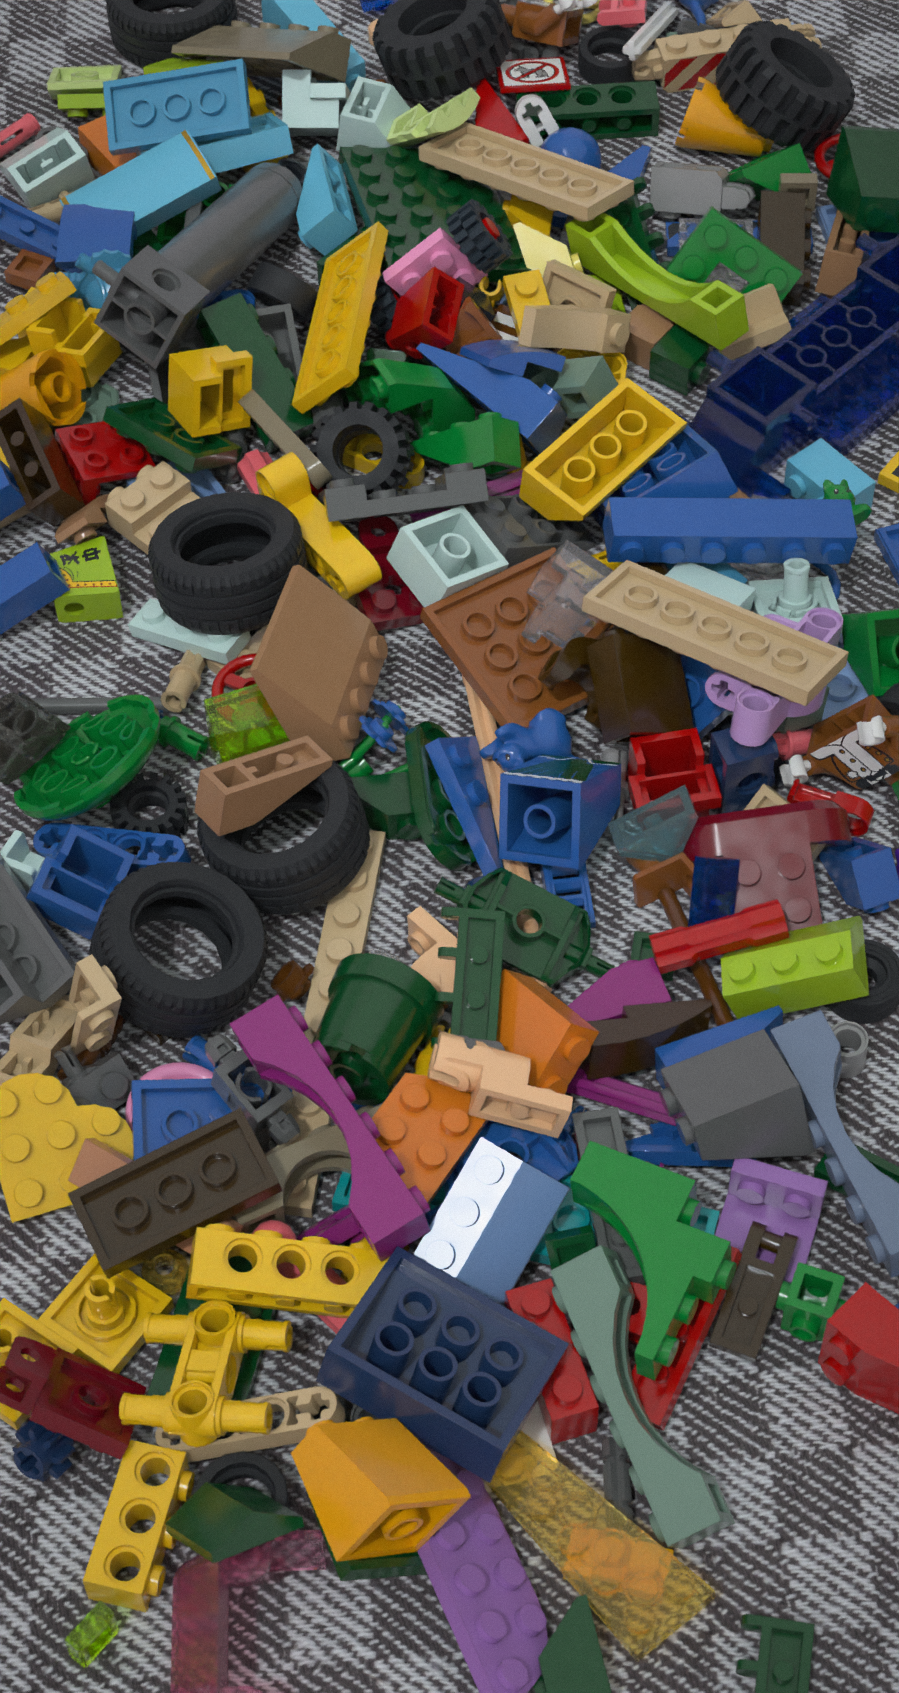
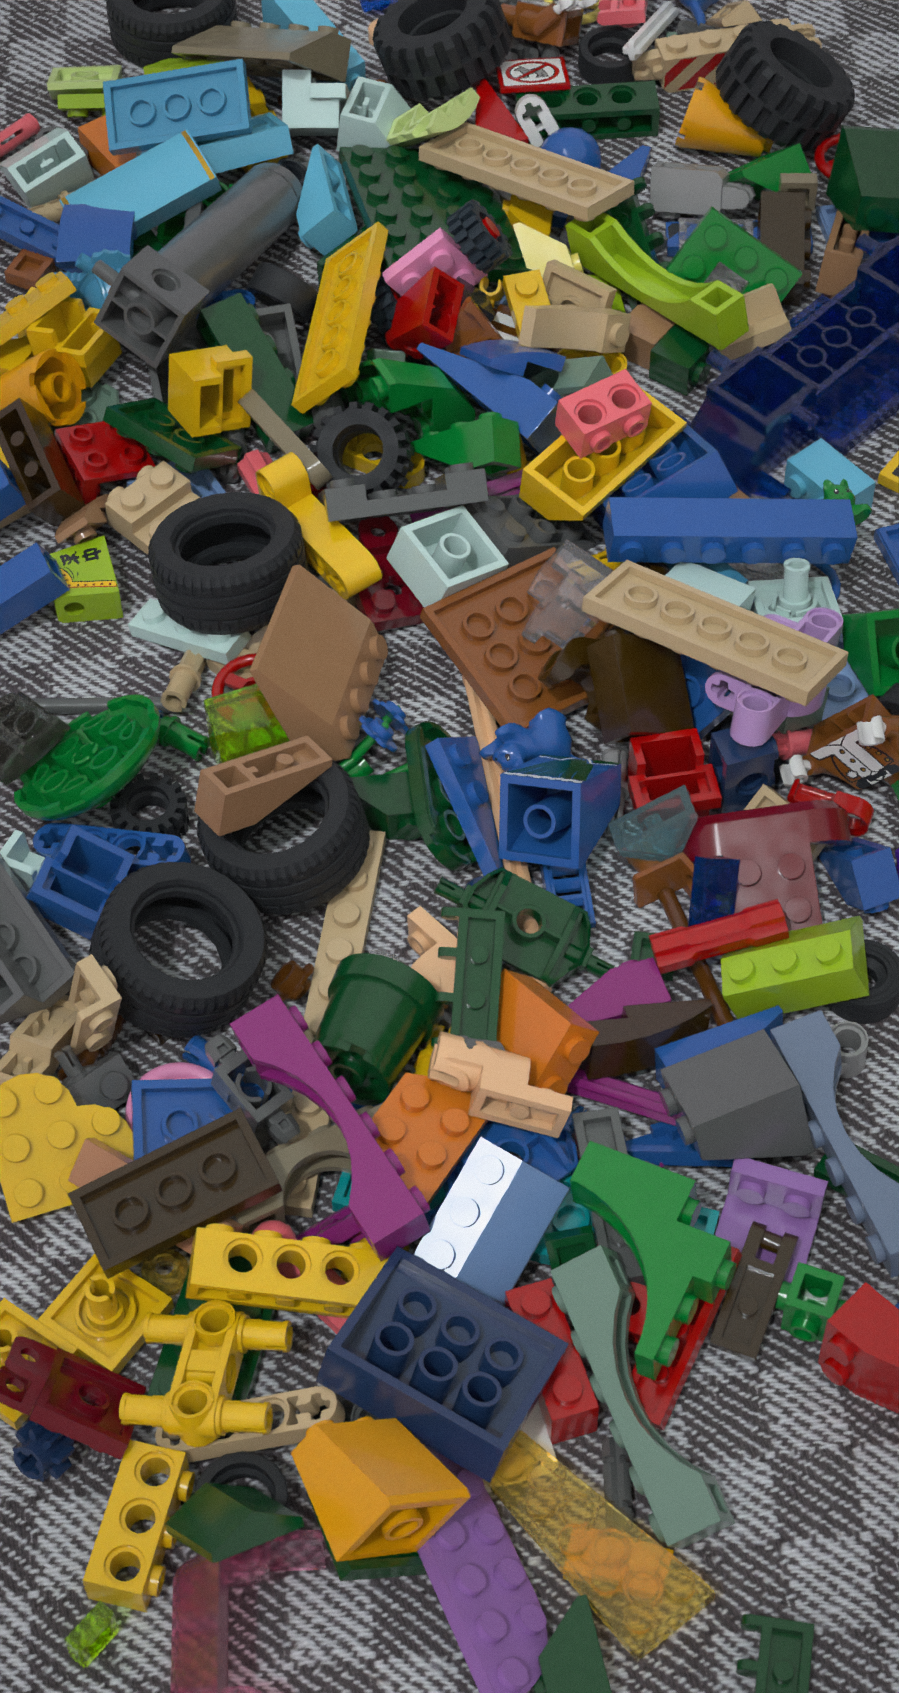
(603, 413): none -> coral brick

